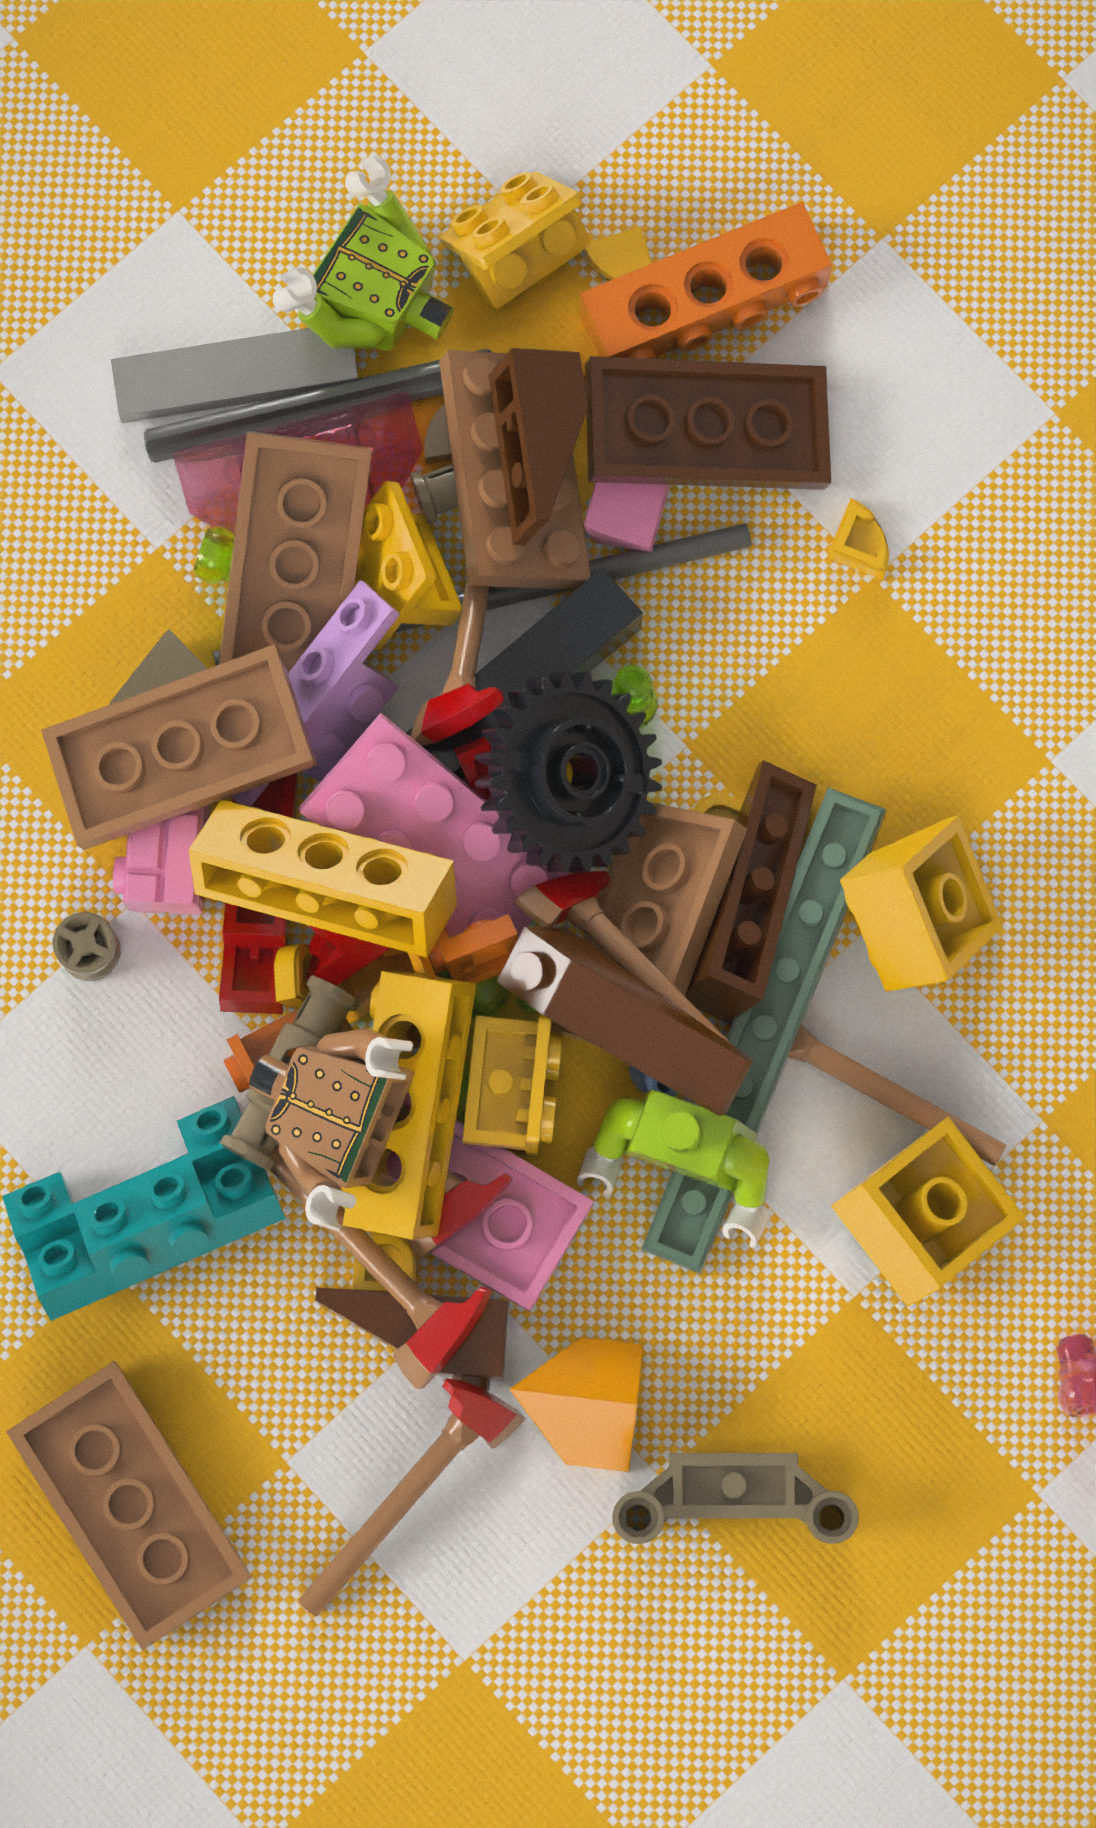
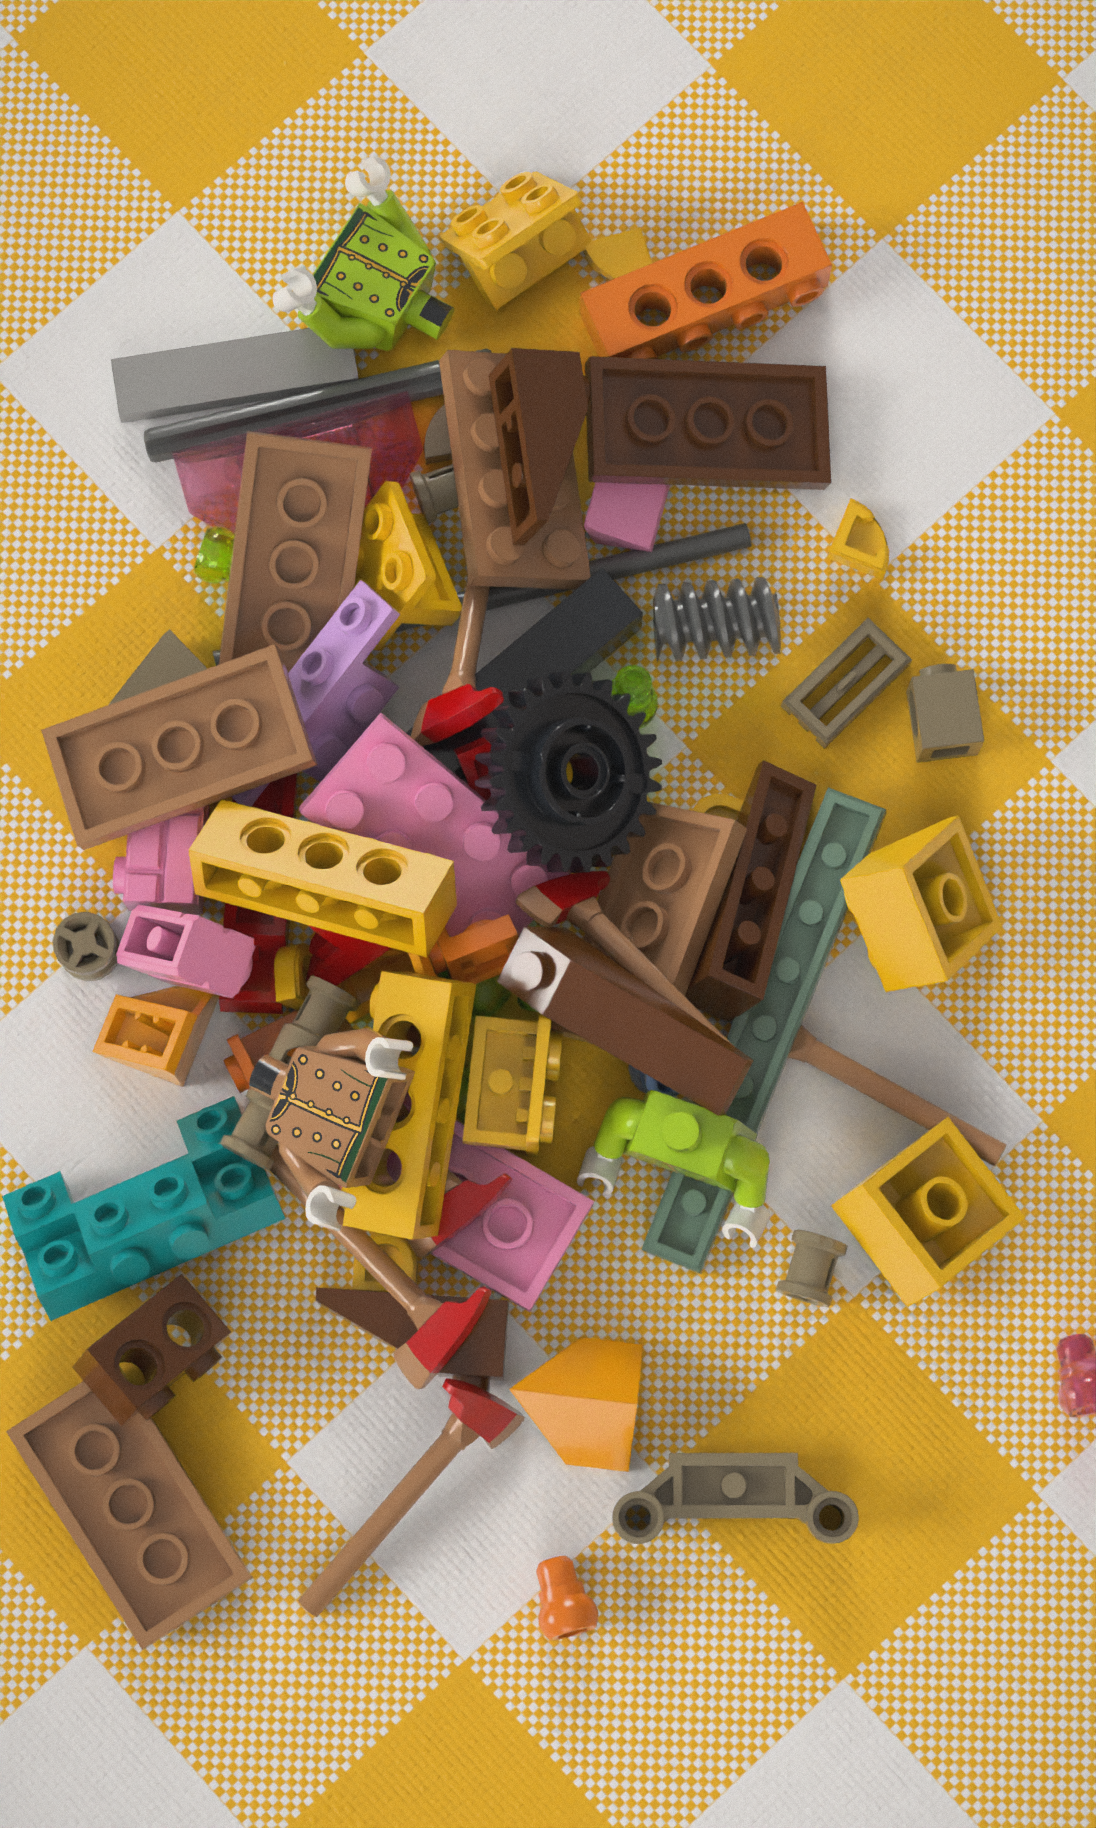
(146, 1343): none -> reddish brown brick
(157, 1031): none -> light orange slope
(186, 951): none -> bright pink brick
(564, 1604): none -> orange piece
(716, 618): none -> dark grey piece
(811, 718): none -> dark tan tile
(811, 1268): none -> dark tan bush
(944, 713): none -> dark tan brick

